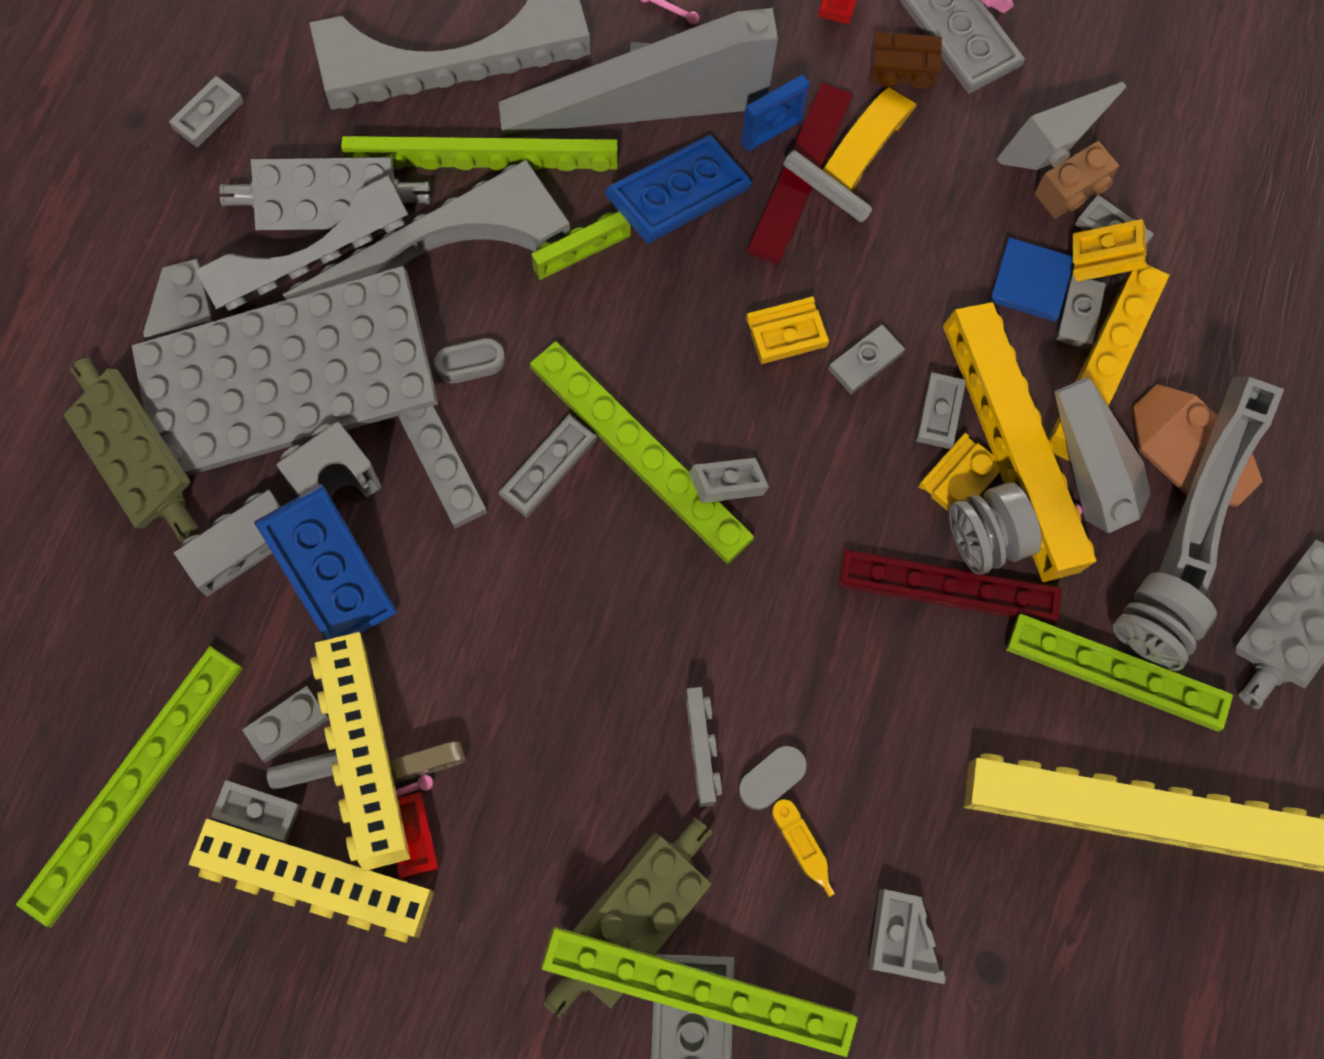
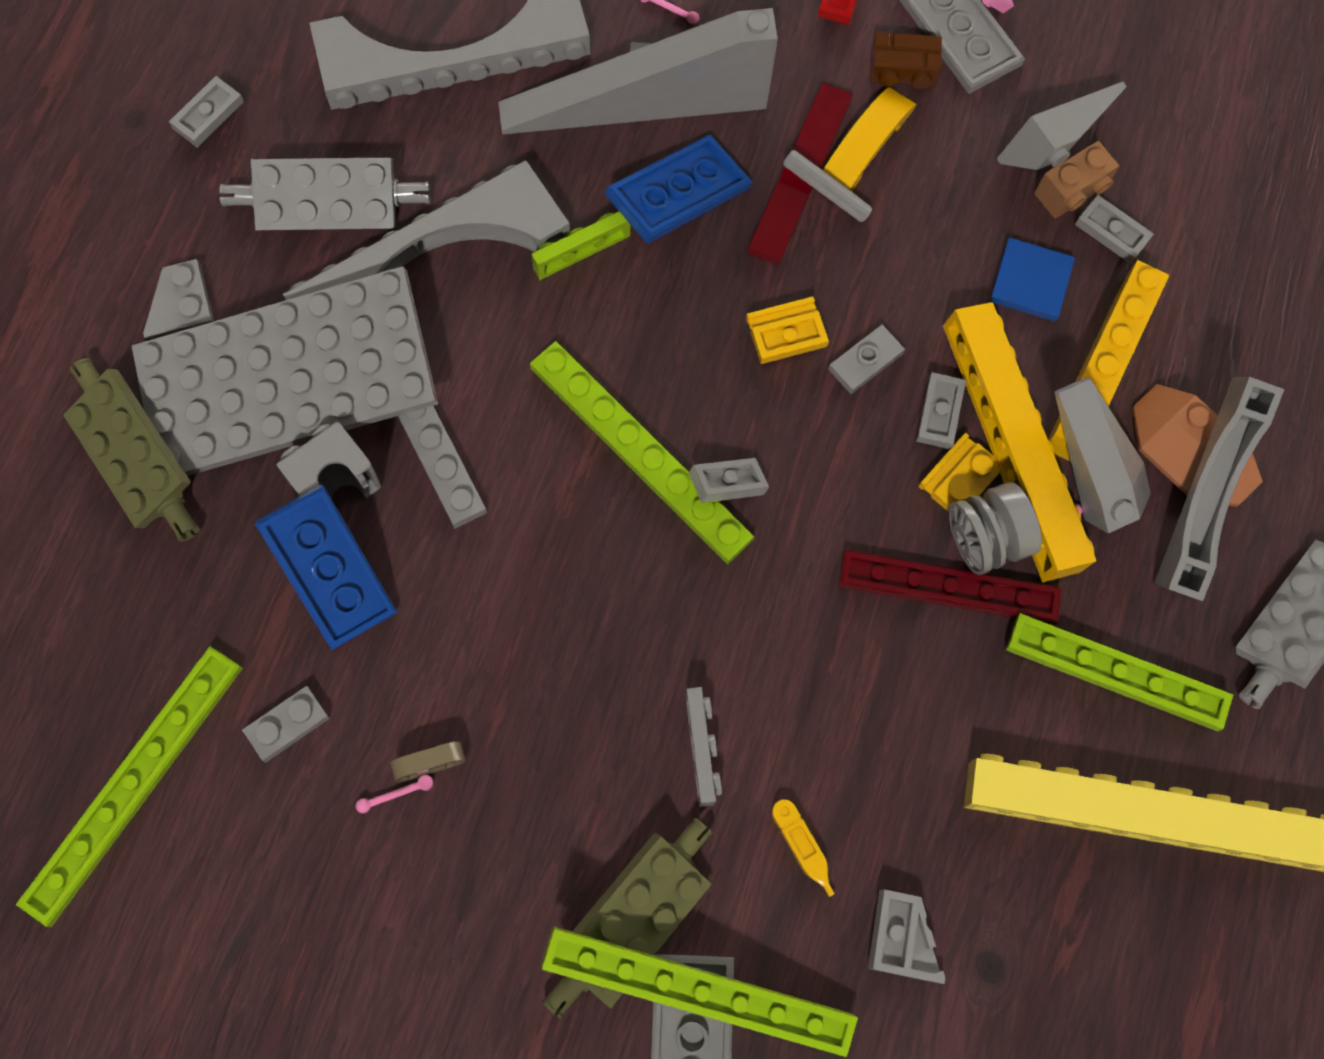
(228, 546): light grey brick -> none
(237, 275): light grey arch -> none
(255, 811): light grey plate -> none
(301, 771): light grey axle -> none
(311, 878): light yellow brick -> none
(361, 753): light yellow brick -> none
(418, 838): red plate -> none
(469, 360): light grey tile -> none
(485, 152): lime plate -> none
(547, 466): light grey tile -> none
(772, 778): light grey tile -> none
(774, 113): blue tile -> none
(1080, 313): light grey plate -> none
(1109, 250): yellow plate -> none
(1165, 621): light grey wheel -> none

